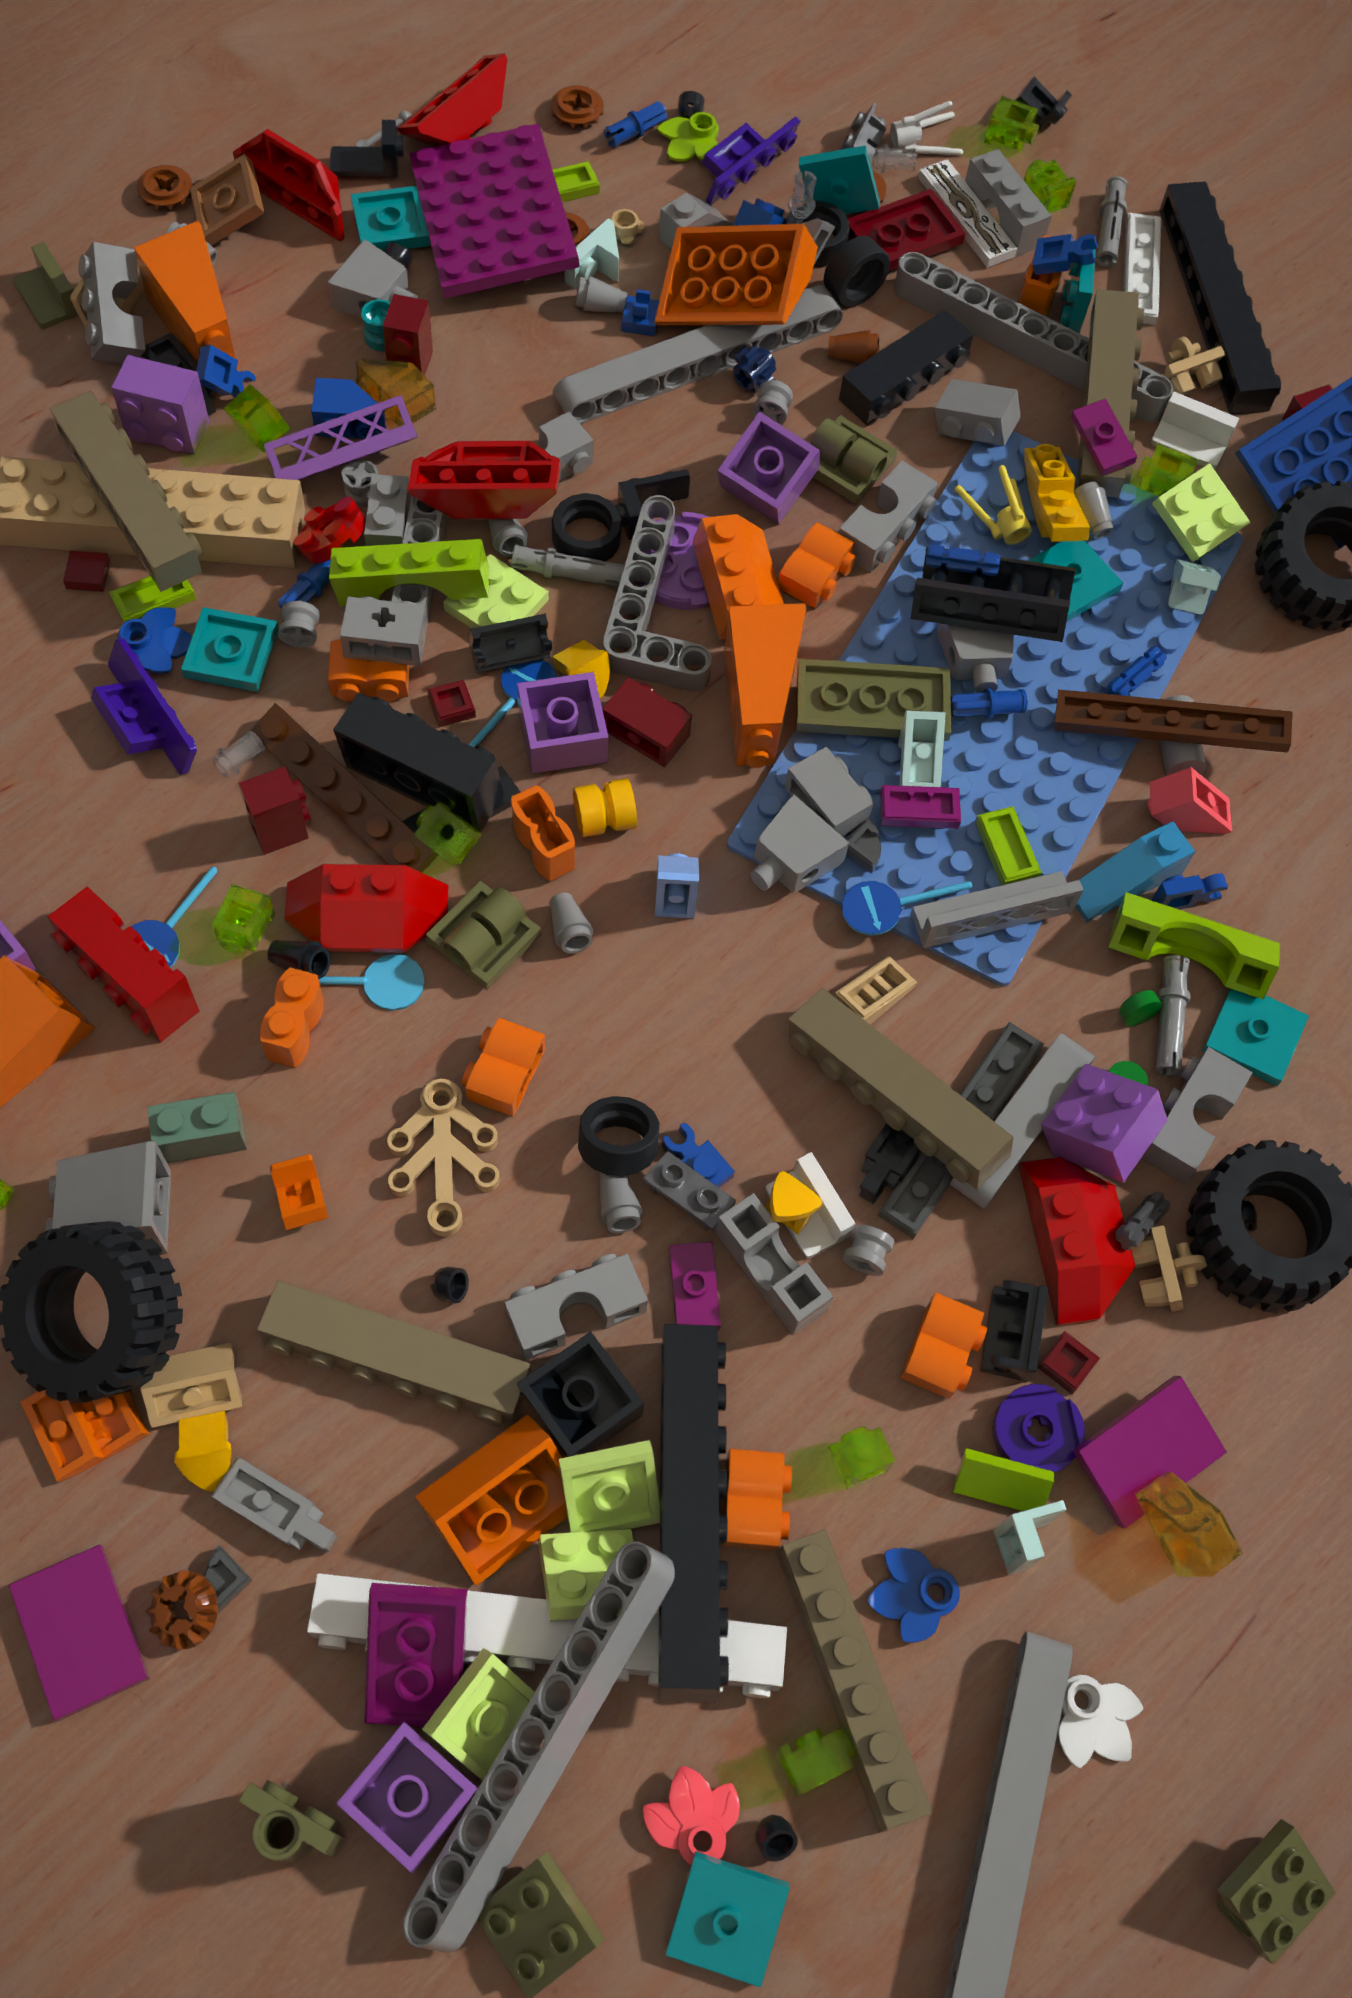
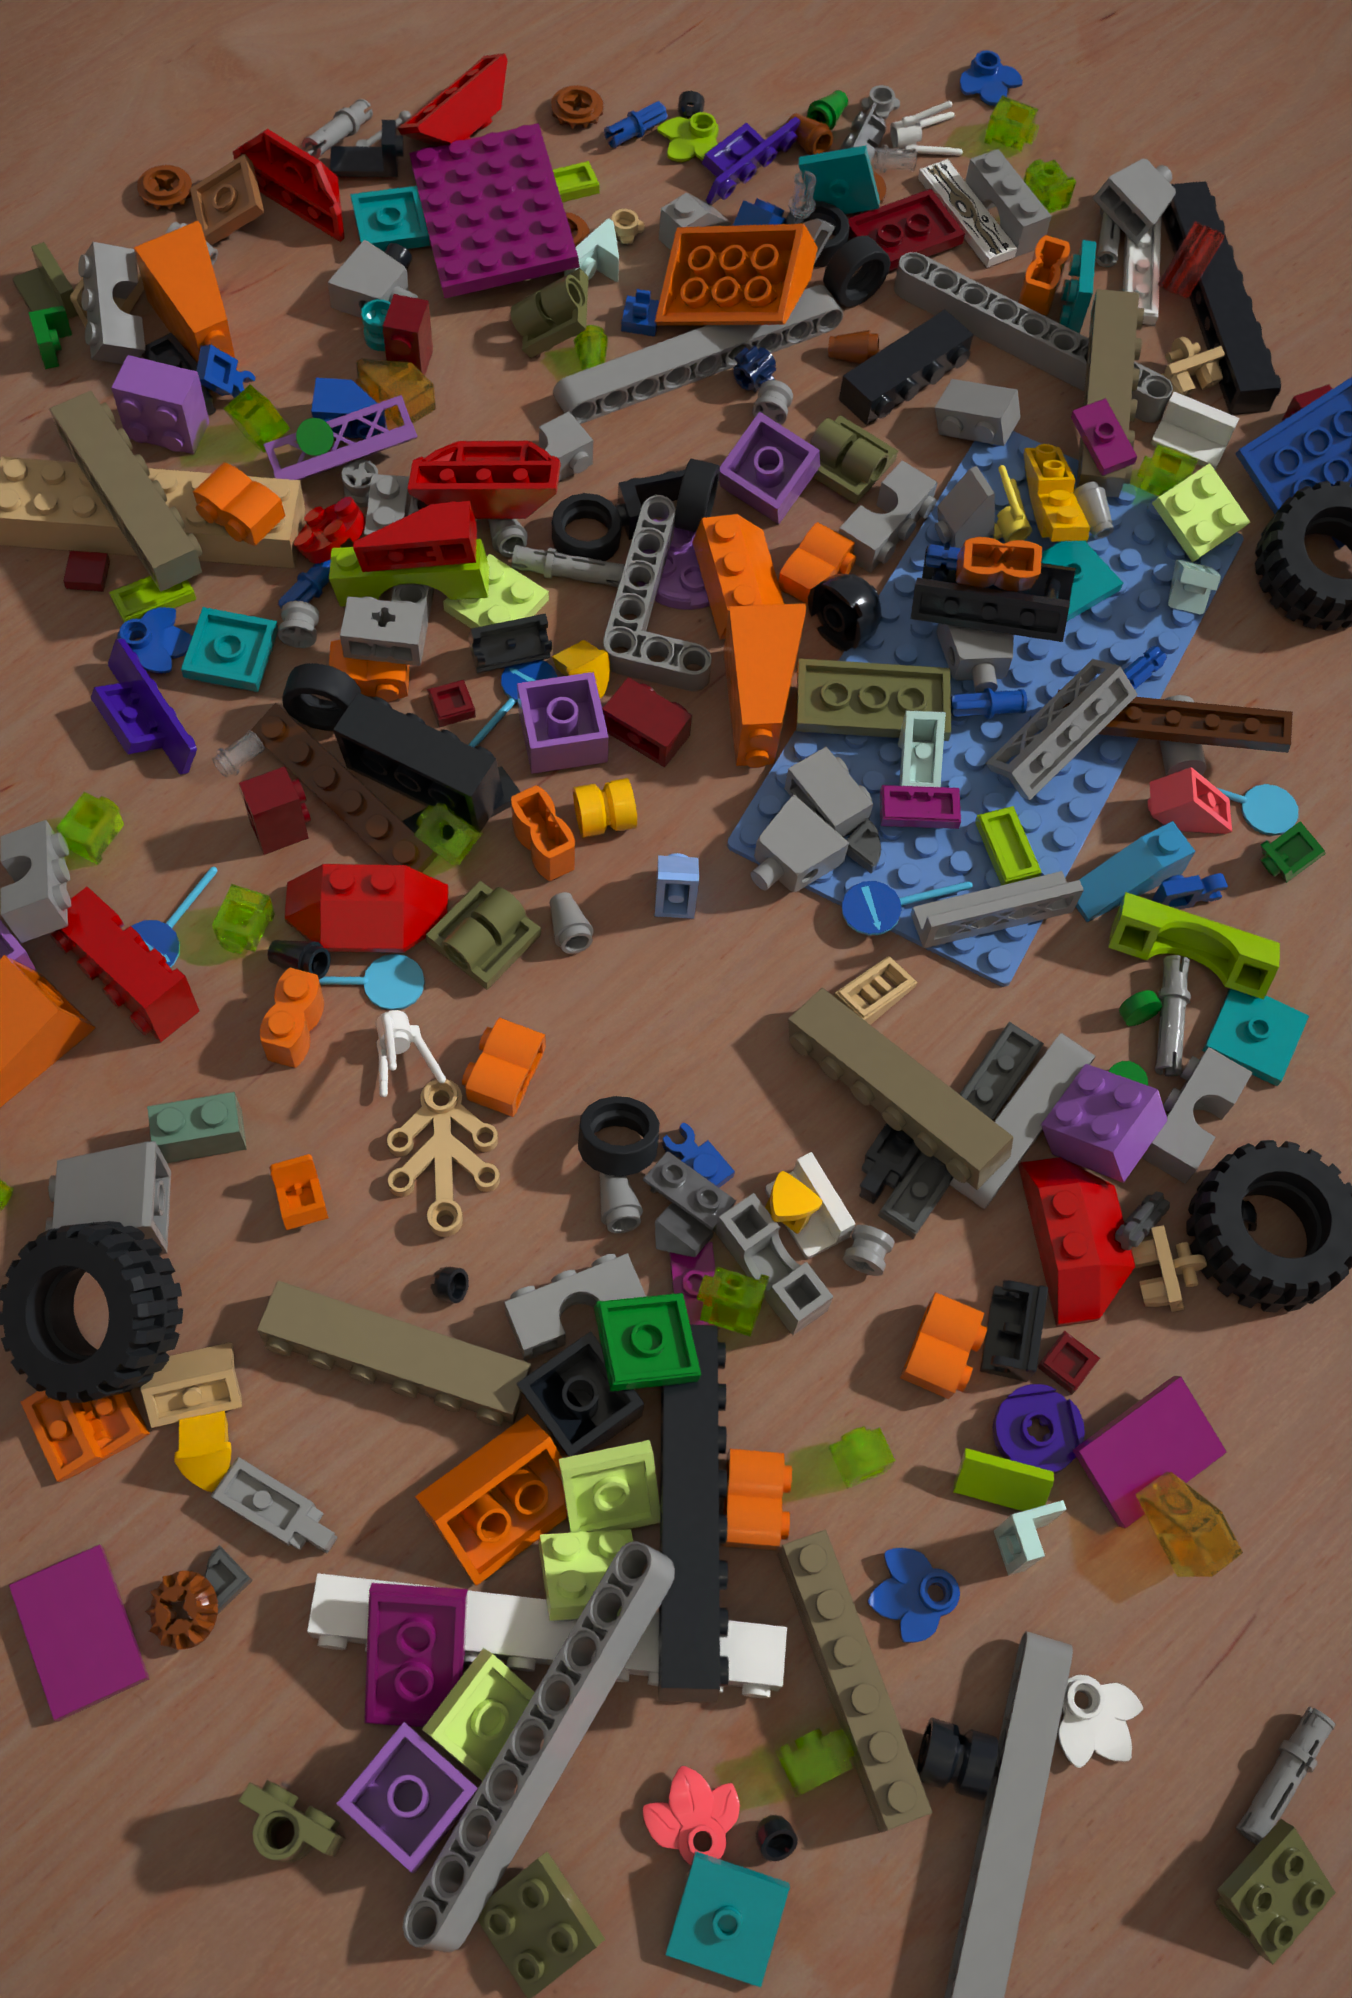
(40, 895): none -> light grey arch
(49, 327): none -> green bracket
(91, 826): none -> clear neon green brick
(238, 504): none -> orange brick
(315, 436): none -> green tile
(321, 681): none -> black tyre
(344, 124): none -> light grey pin
(395, 1038): none -> white plant
(425, 538): none -> red slope
(552, 313): none -> olive plate
(591, 347): none -> clear neon green cone
(599, 296): light grey cone -> none
(647, 1342): none -> green tile
(680, 1232): none -> flat silver slope
(696, 494): none -> black tyre
(732, 1300): none -> clear neon green brick
(813, 135): none -> dark orange cone
(829, 108): none -> green cone
(846, 609): none -> black cylinder
(885, 101): none -> light grey plate
(957, 1759): none -> black wheel
(967, 510): none -> light grey slope
(989, 78): none -> blue plate
(1007, 565): none -> orange brick
(1048, 106): black bracket -> none
(1058, 252): blue plate -> none
(1066, 729): none -> light grey fence
(1136, 197): none -> light grey torso
(1188, 258): none -> clear red tile
(1267, 808): none -> medium azure piece
(1280, 1785): none -> light grey pin
(1291, 852): none -> green bracket

